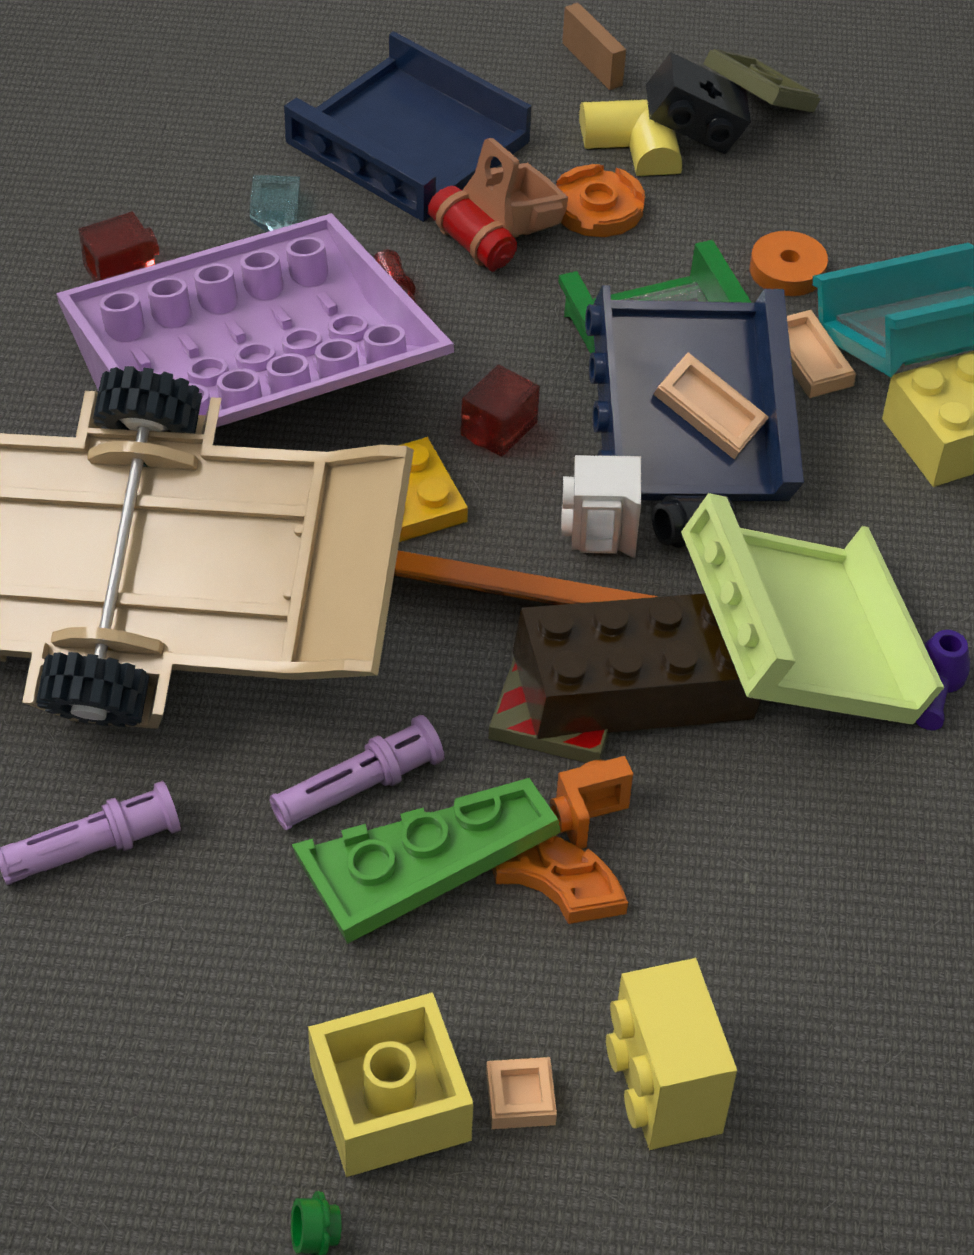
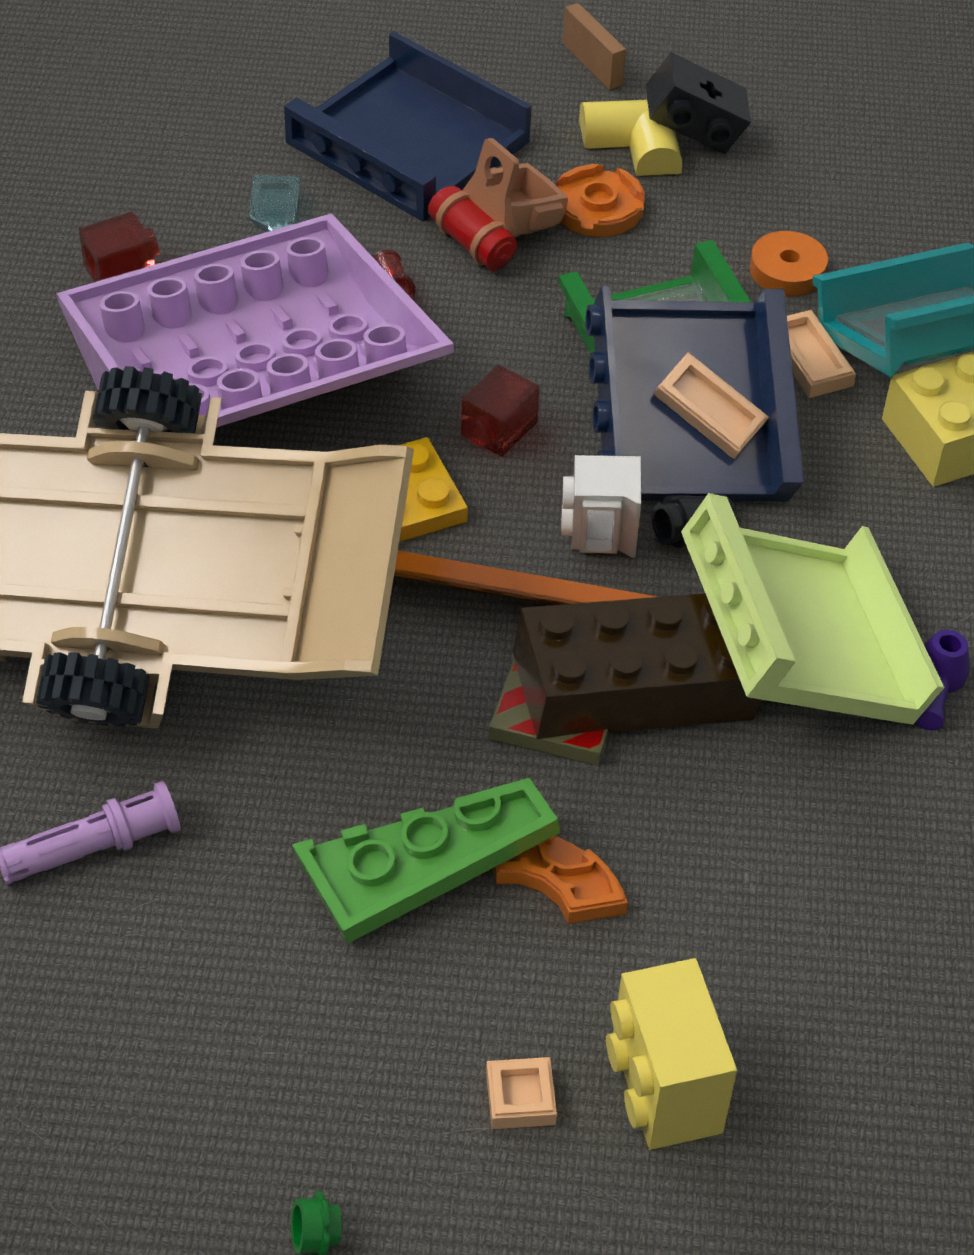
(379, 763): lavender pin -> none
(390, 1084): light yellow brick -> none
(590, 792): orange bracket -> none
(762, 80): olive tile -> none

